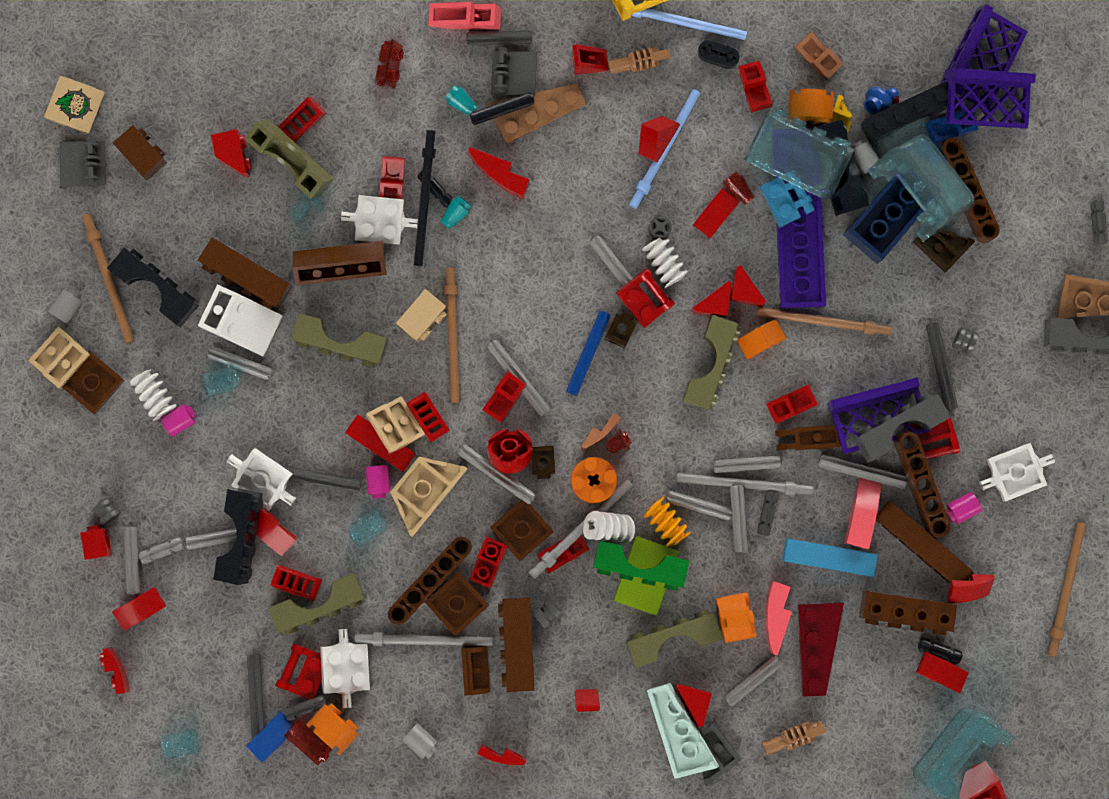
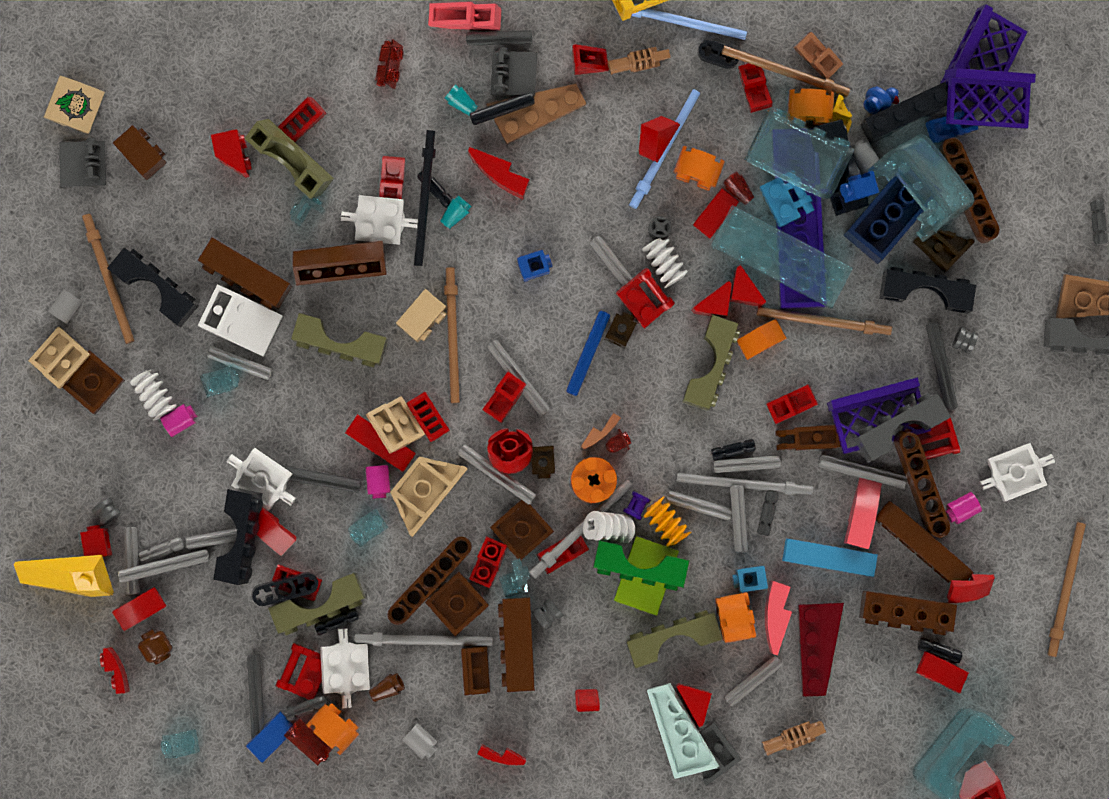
(73, 575): none -> yellow wedge
(155, 646): none -> reddish brown head
(163, 566): none -> light grey axle
(293, 594): none -> black beam
(336, 621): none -> black axle
(388, 687): none -> reddish brown cone
(515, 582): none -> clear light blue bracket
(525, 262): none -> blue brick
(636, 505): none -> dark purple bush
(698, 167): none -> orange brick
(733, 449): none -> black axle
(758, 579): none -> dark azure brick
(781, 257): none -> clear light blue plate
(824, 84): none -> medium nougat bar
(859, 187): none -> blue brick
(956, 295): none -> black arch

